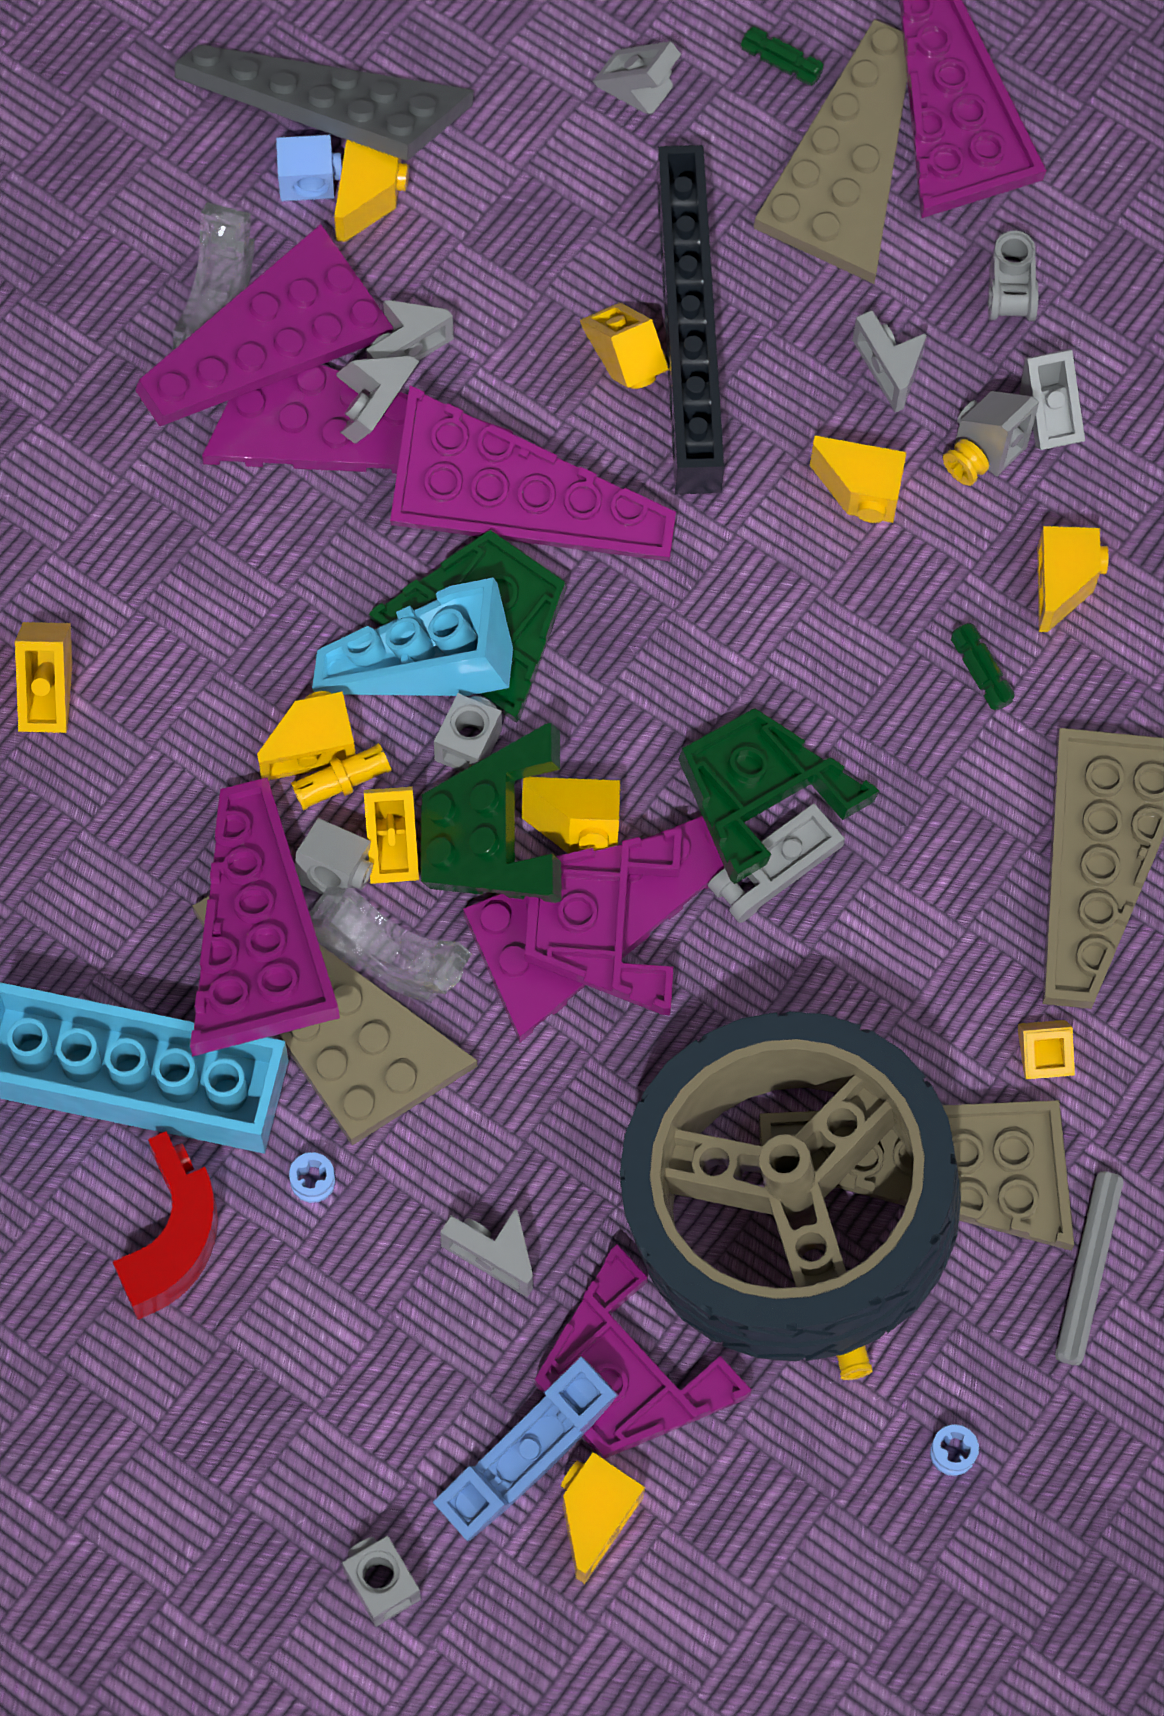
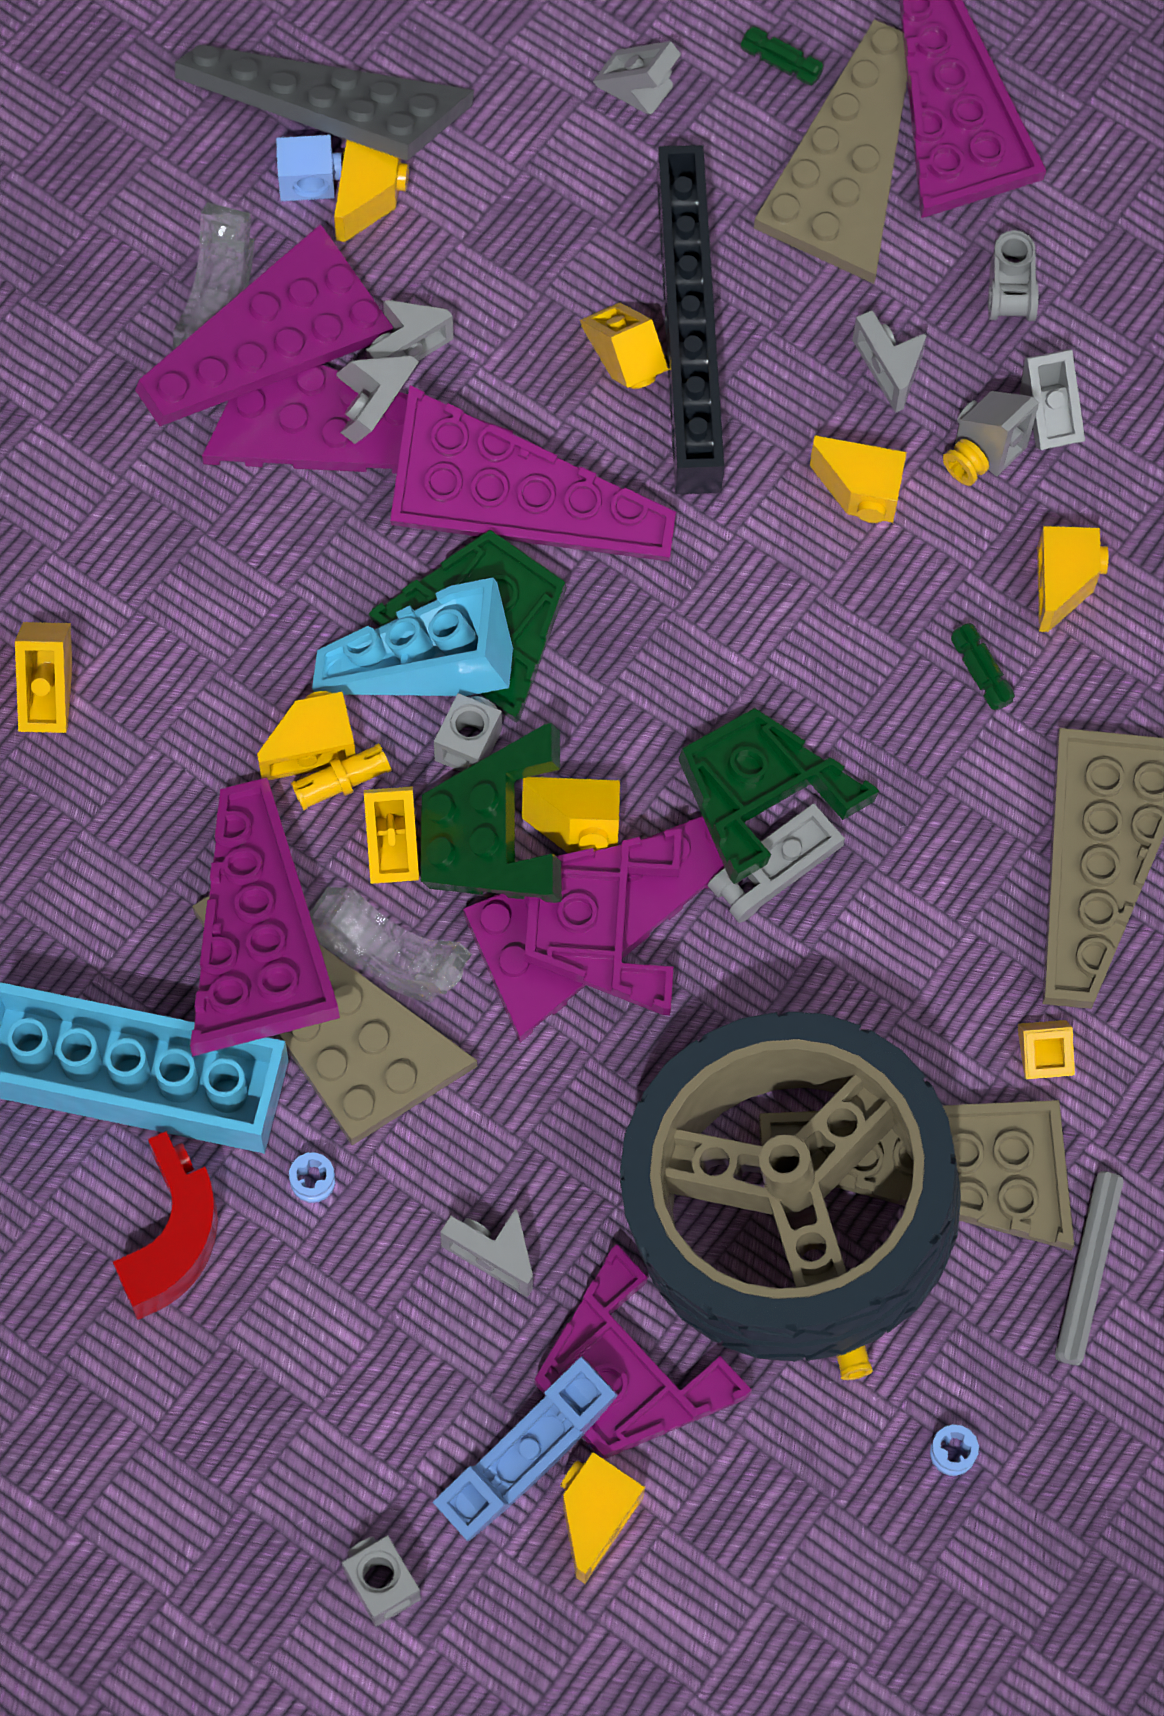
(333, 858): light grey brick -> none

